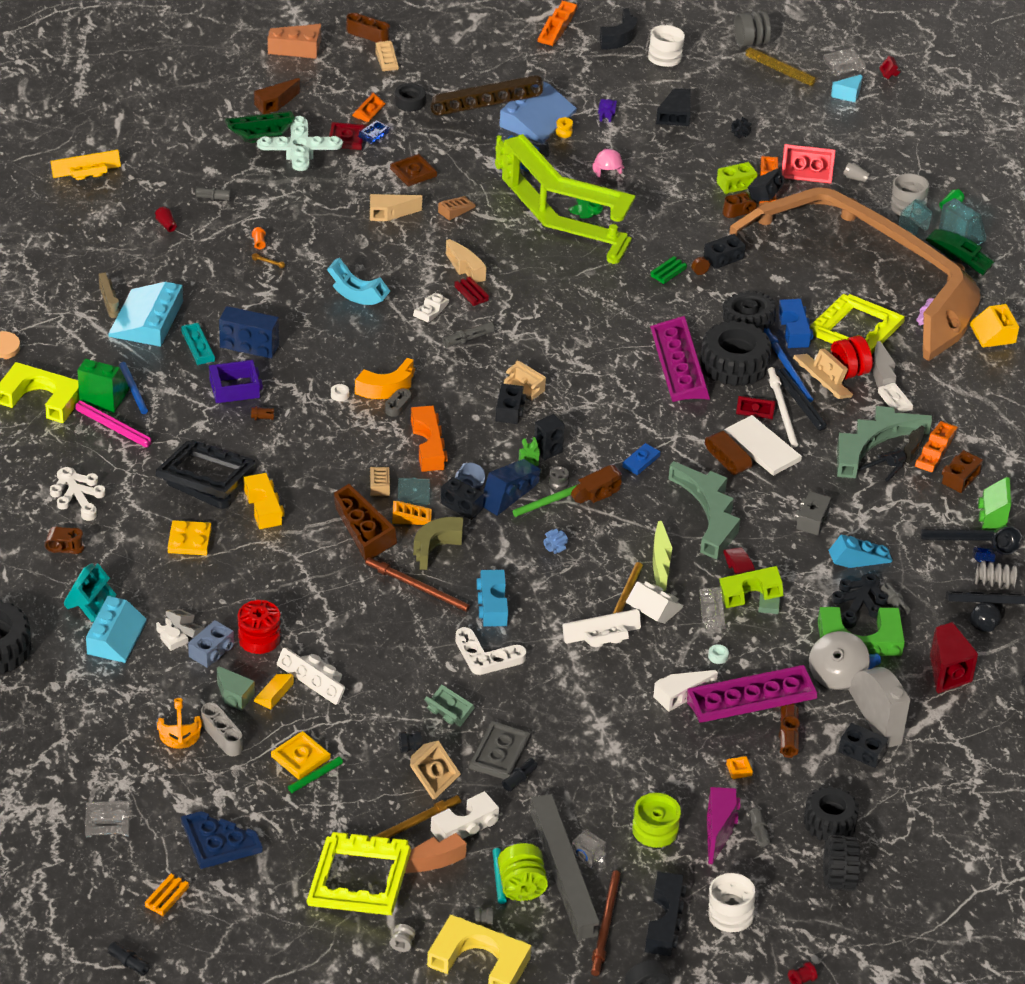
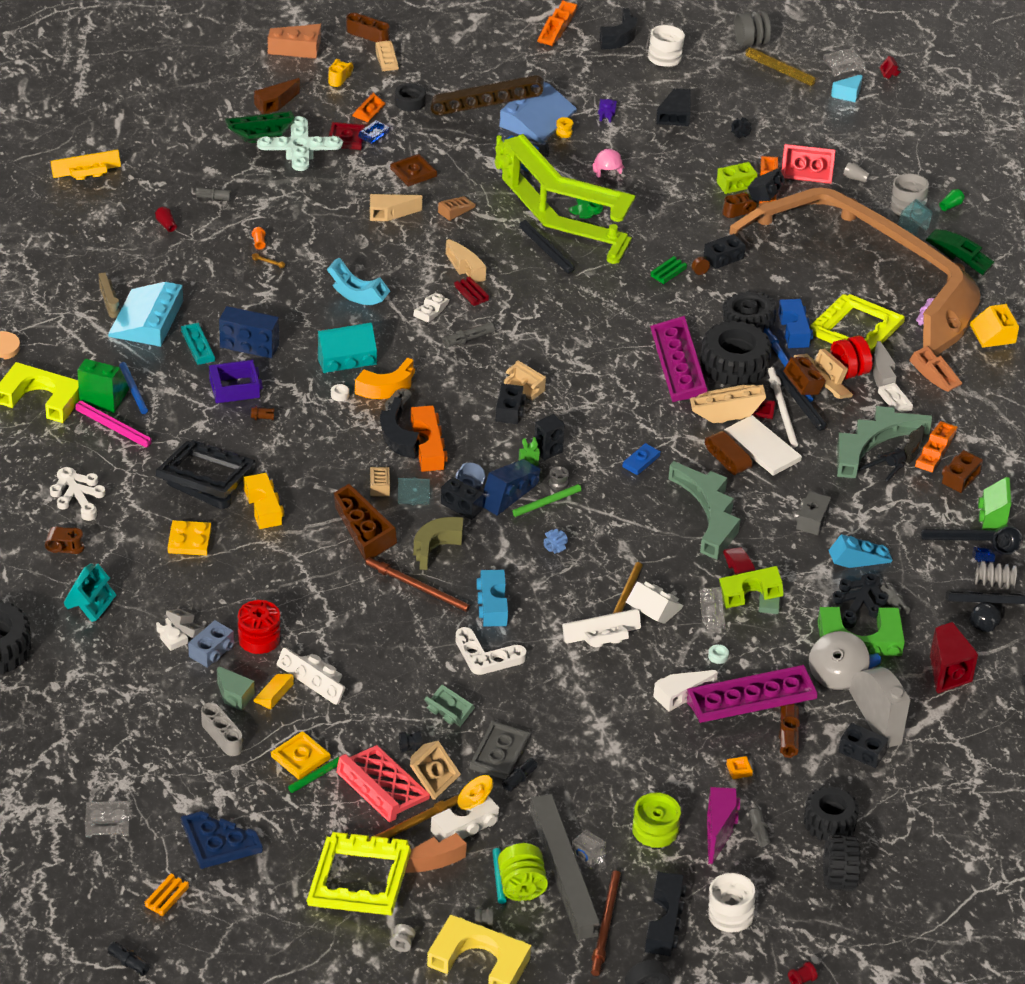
(115, 630): medium azure slope -> none
(179, 730): light orange helmet -> none
(339, 72): none -> yellow piece
(347, 347): none -> teal slope
(370, 788): none -> coral fence
(397, 439): none -> black arch
(406, 514): light orange slope -> none
(475, 792): none -> yellow dish
(546, 246): none -> black axle
(598, 485): reddish brown piece -> none
(661, 556): yellowish green slope -> none
(728, 403): none -> tan wedge
(804, 375): none -> reddish brown brick
(935, 369): none -> nougat slope
(963, 221): clear light blue slope -> none

